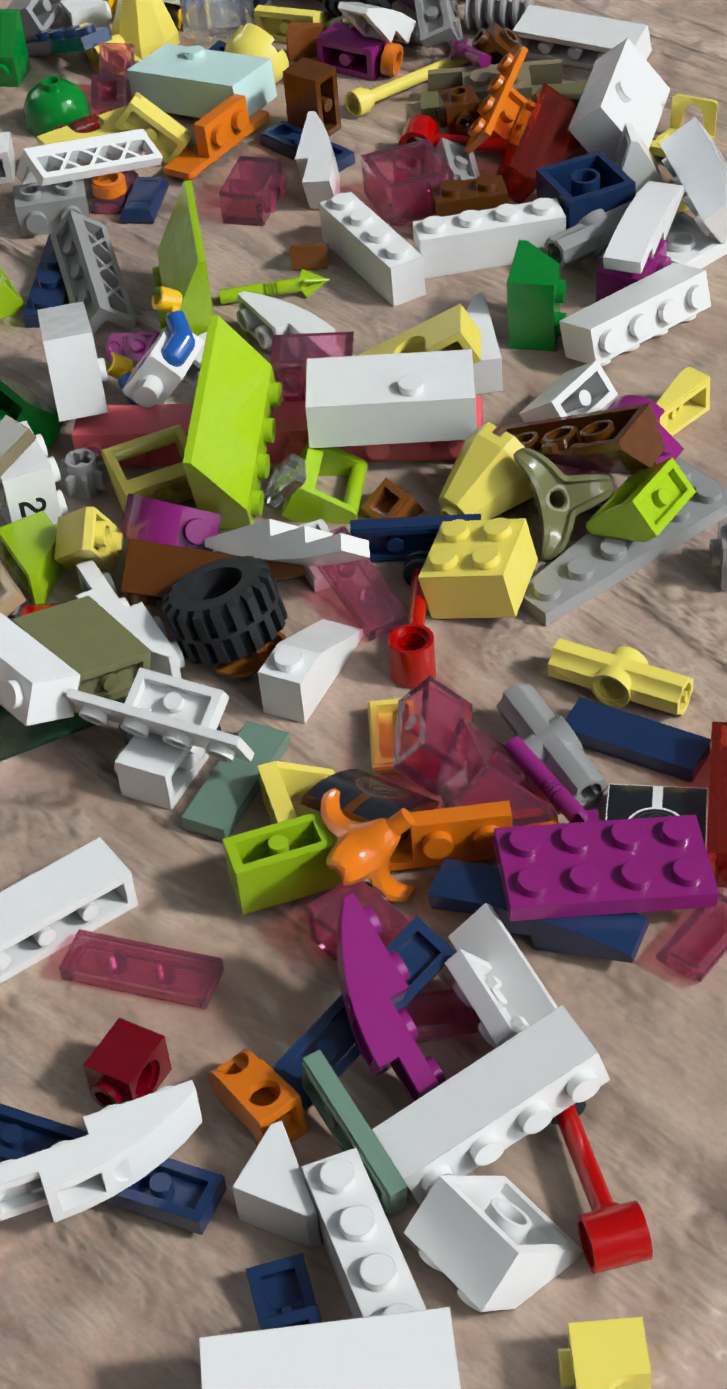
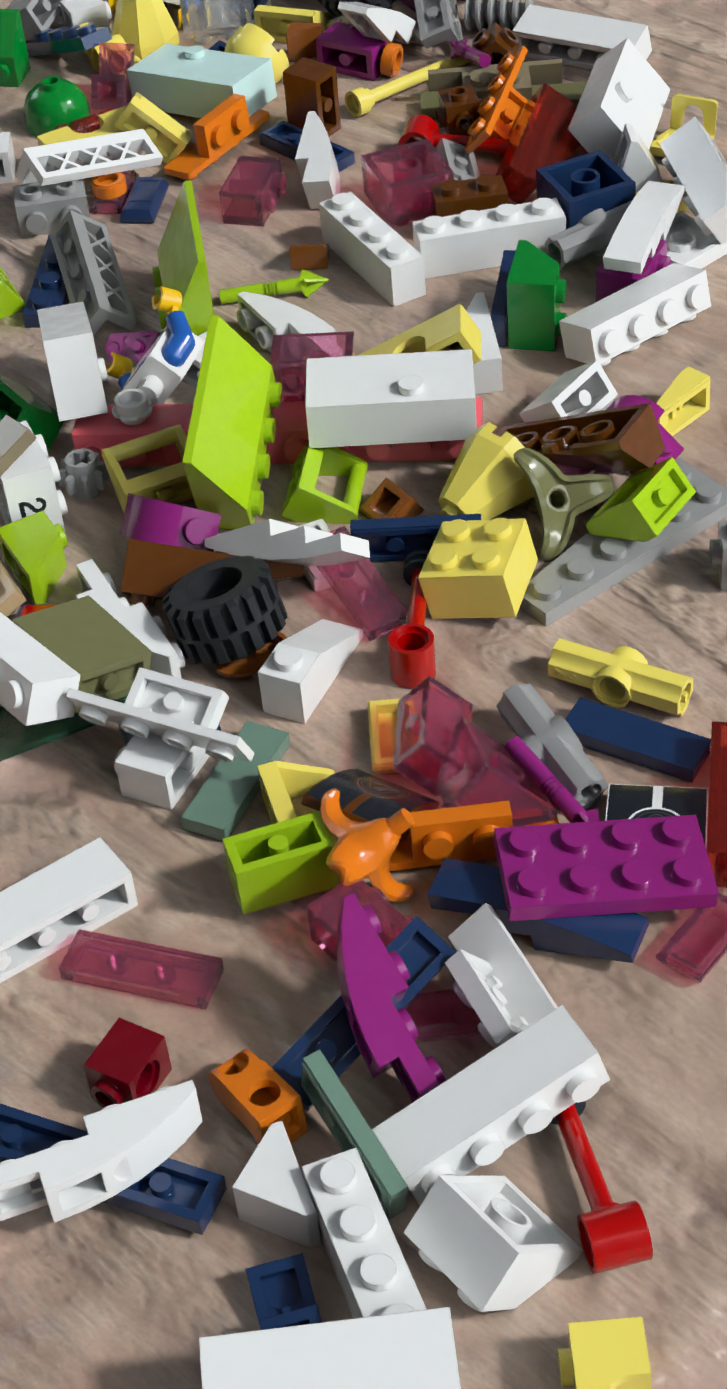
(88, 536): light yellow slope -> none
(132, 406): none -> white plate
(285, 479): clear tile -> none
(499, 308): none -> dark blue tile

